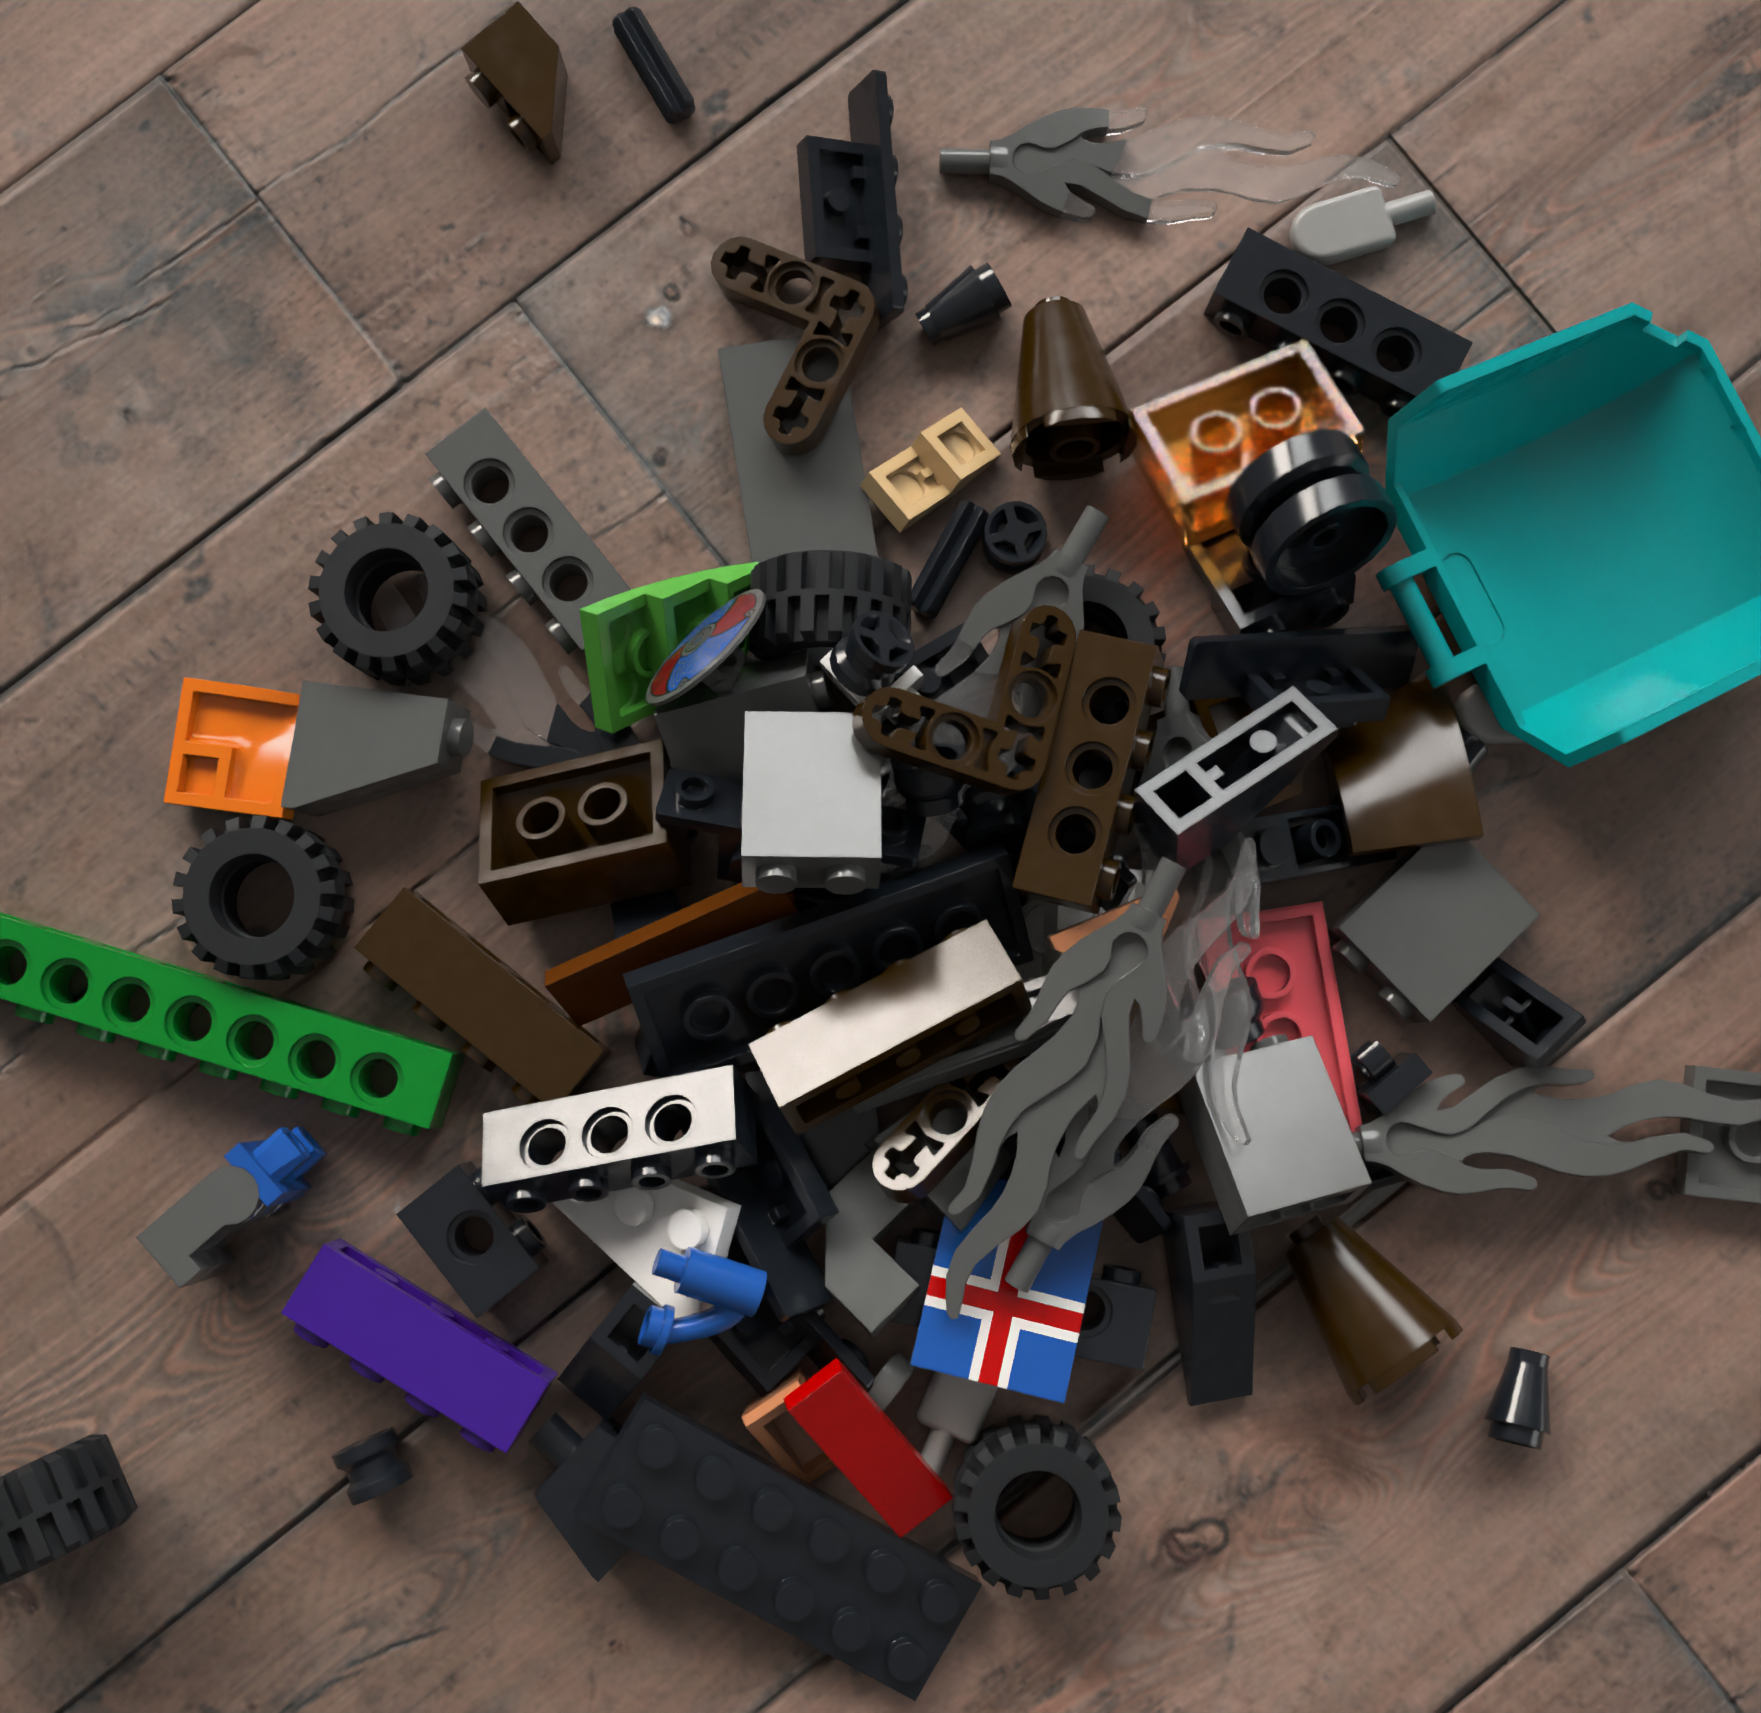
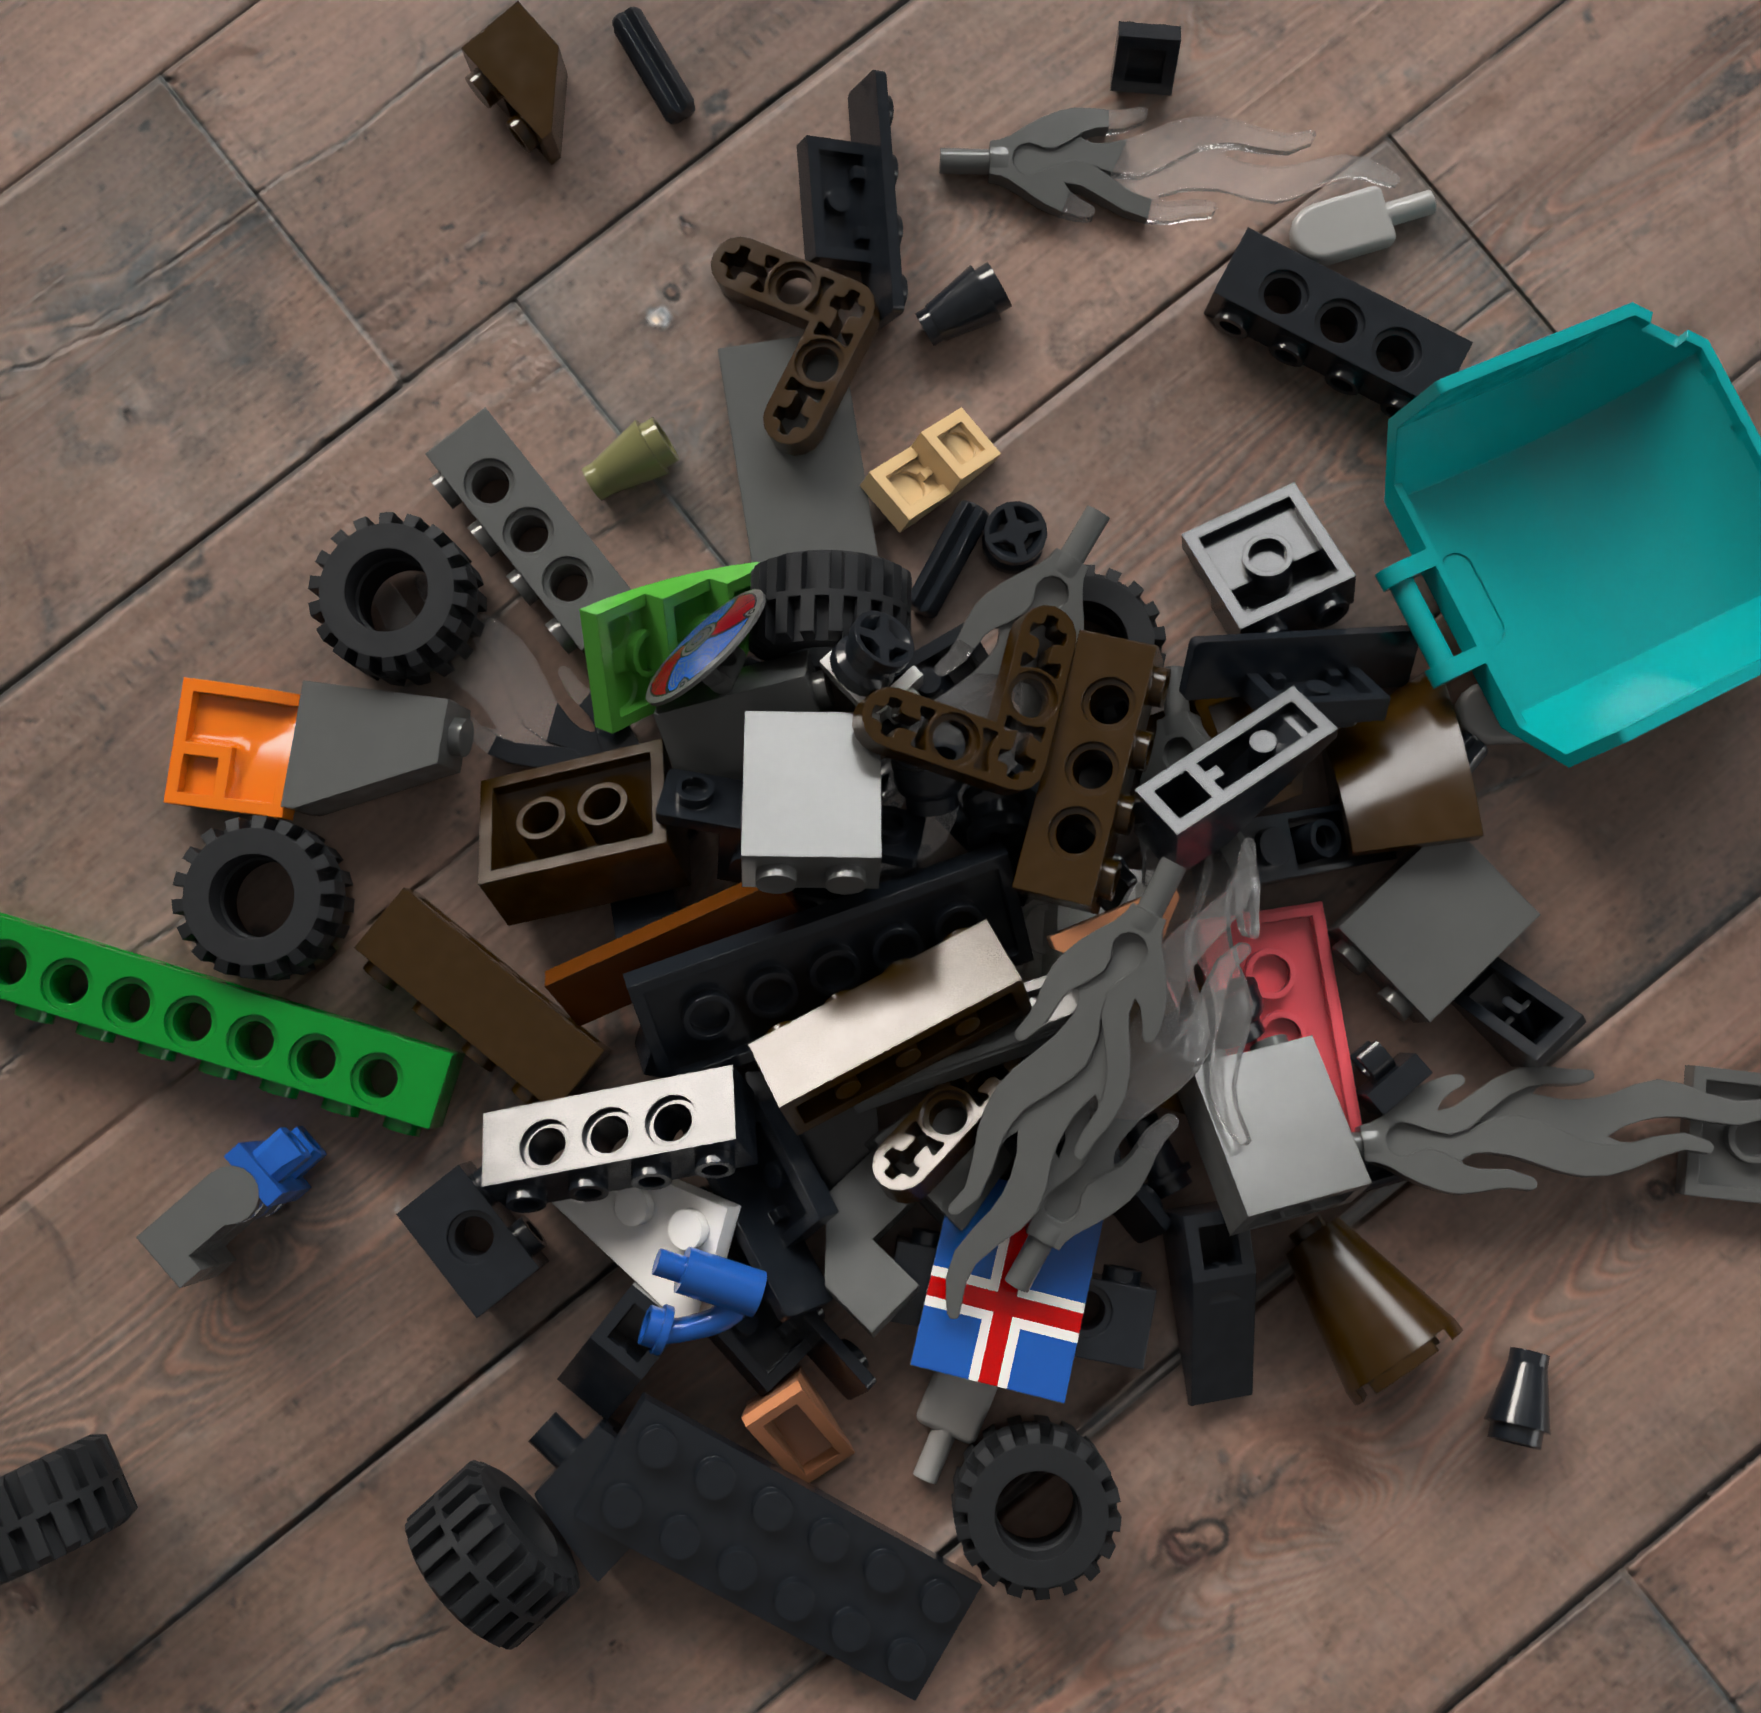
(372, 1466): black wheel -> none
(419, 1345): dark purple brick -> none
(492, 1555): none -> black tyre
(632, 459): none -> olive cone
(867, 1447): red tile -> none
(891, 1379): dark grey tile -> none
(1066, 397): dark brown cone -> none
(1145, 58): none -> black tile
(1210, 431): clear orange brick -> none
(1310, 512): black wheel -> none

